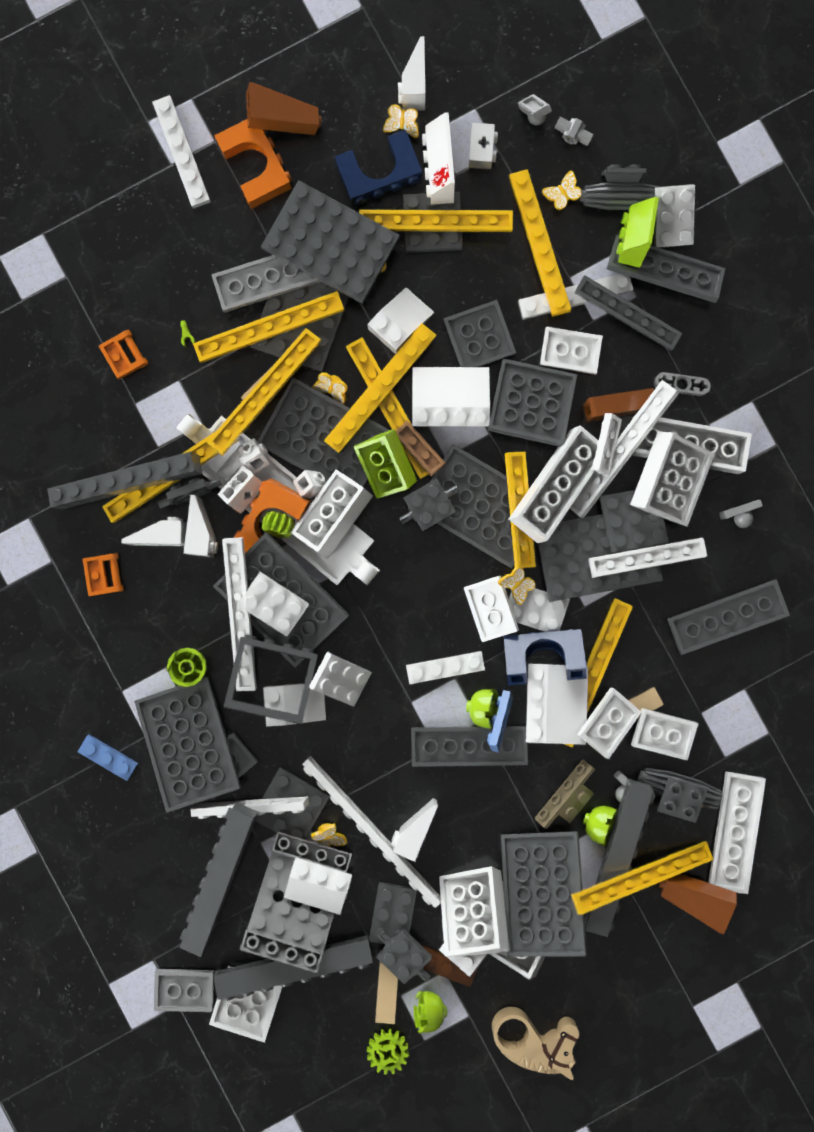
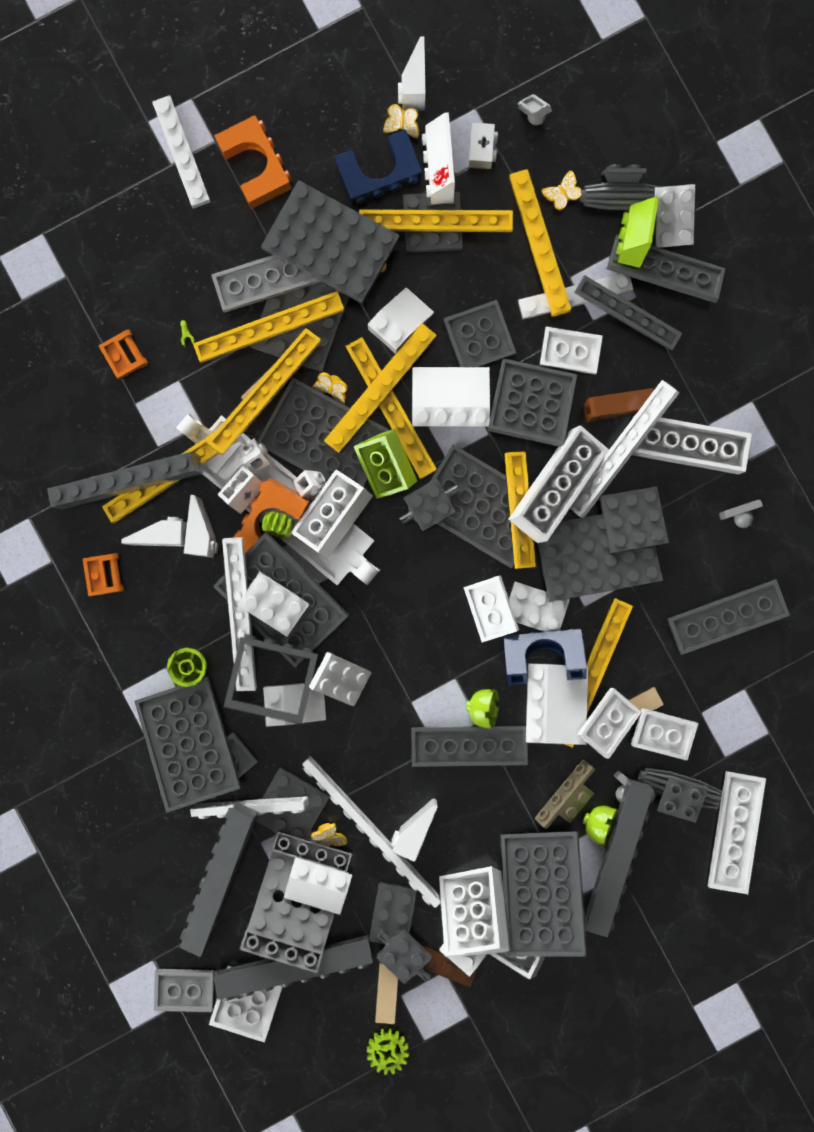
(107, 757): medium blue plate -> none
(181, 494): dark grey plate -> none
(279, 112): dark orange slope -> none
(419, 448): medium nougat tile -> none
(430, 1011): lime cylinder -> none
(445, 667): white plate -> none
(499, 721): medium blue plate -> none
(518, 584): yellow animal -> none
(538, 1052): tan animal -> none
(573, 131): light grey axle -> none
(606, 444): white plate -> none
(641, 877): yellow plate -> none
(647, 557): white plate -> none
(672, 478): white slope -> none
(696, 381): light grey beam -> none
(701, 900): dark orange slope -> none

